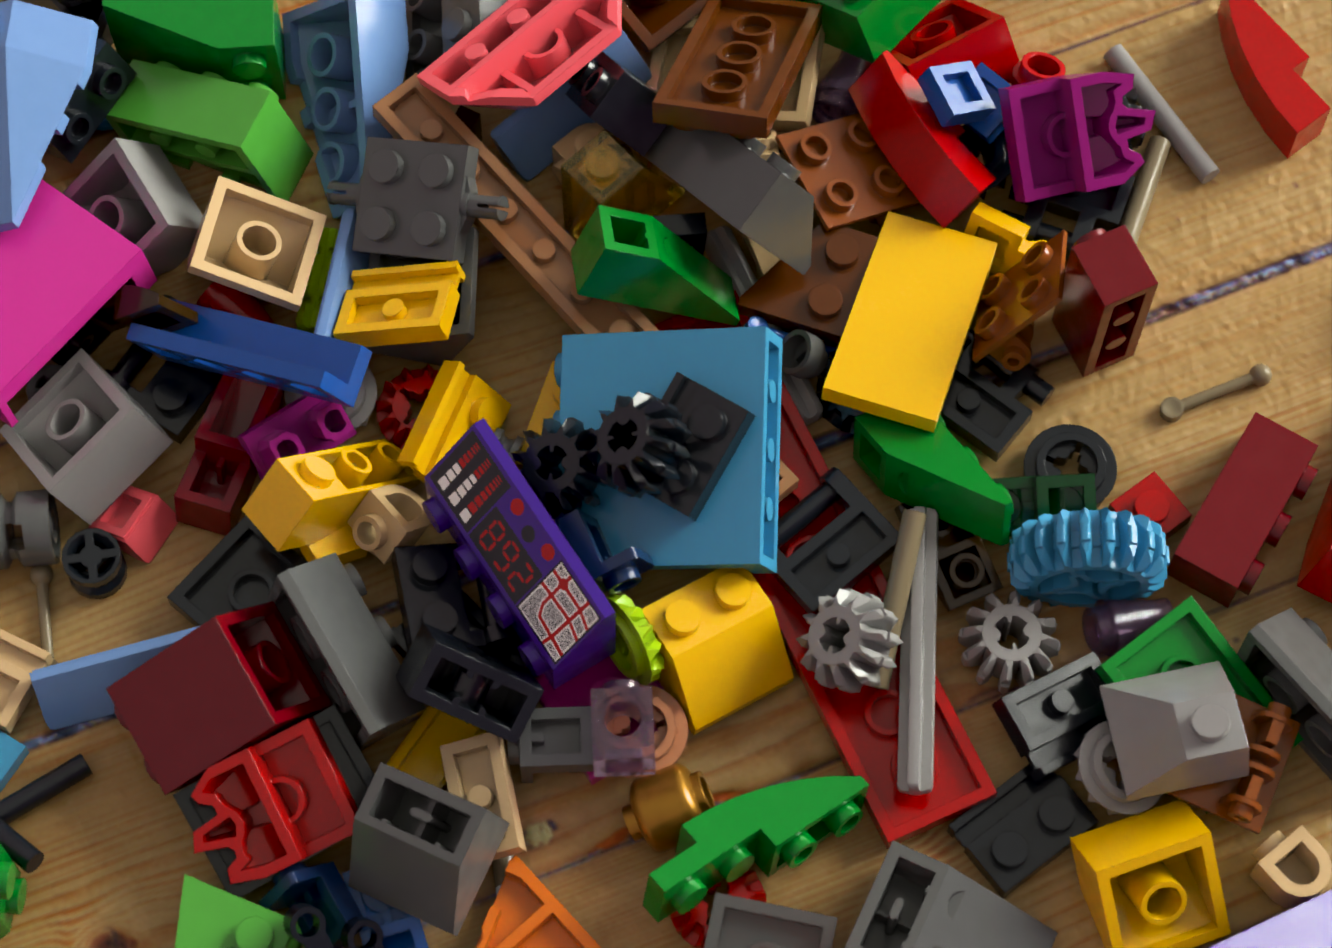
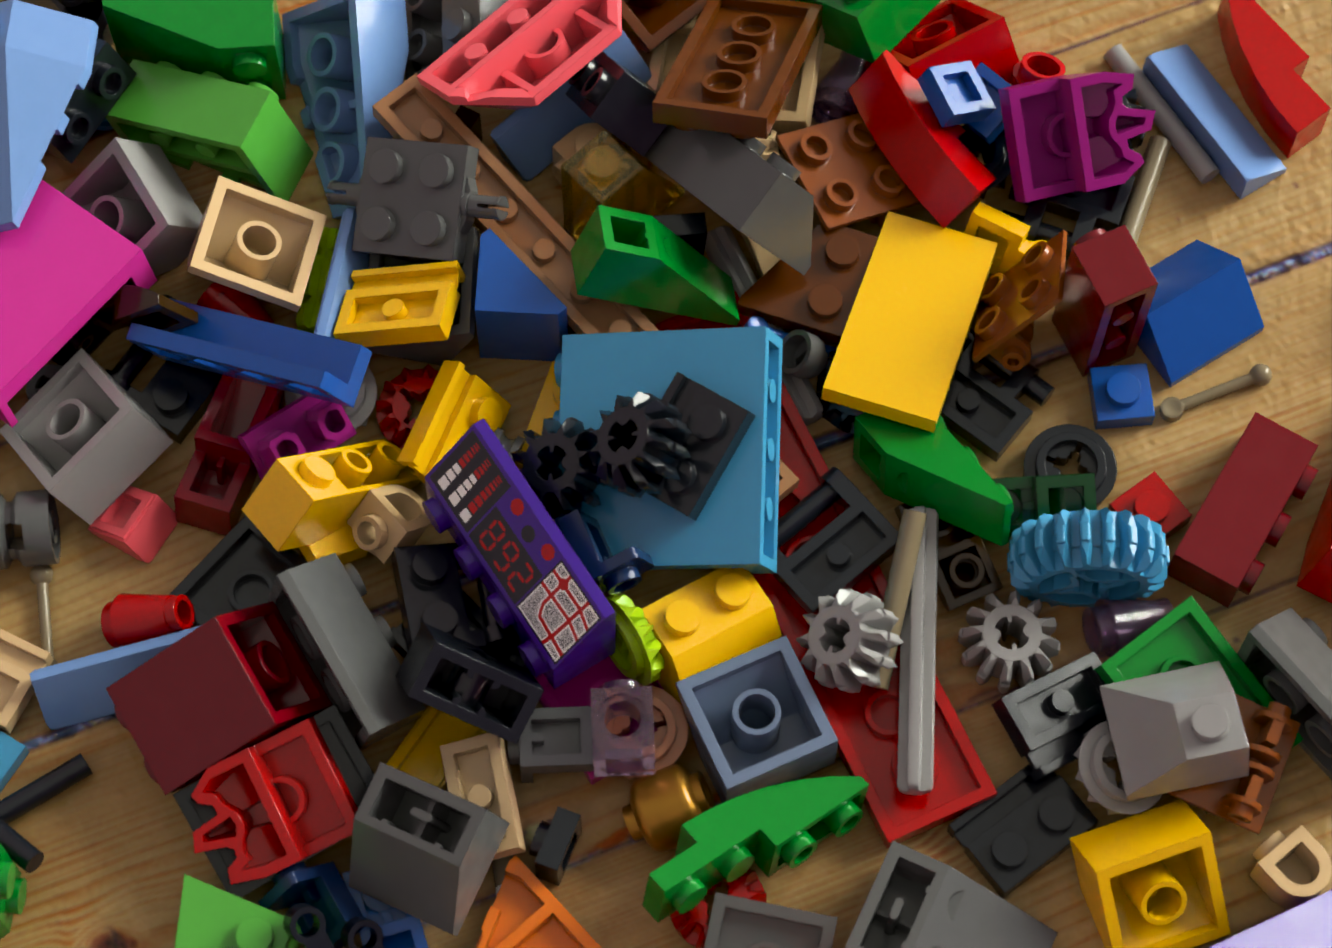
(88, 551): black wheel -> none
(144, 617): none -> red cone
(514, 308): none -> blue slope
(555, 844): none -> black plate
(757, 720): none -> sand blue slope
(1121, 396): none -> blue plate
(1197, 311): none -> blue slope
(1213, 119): none -> medium blue slope

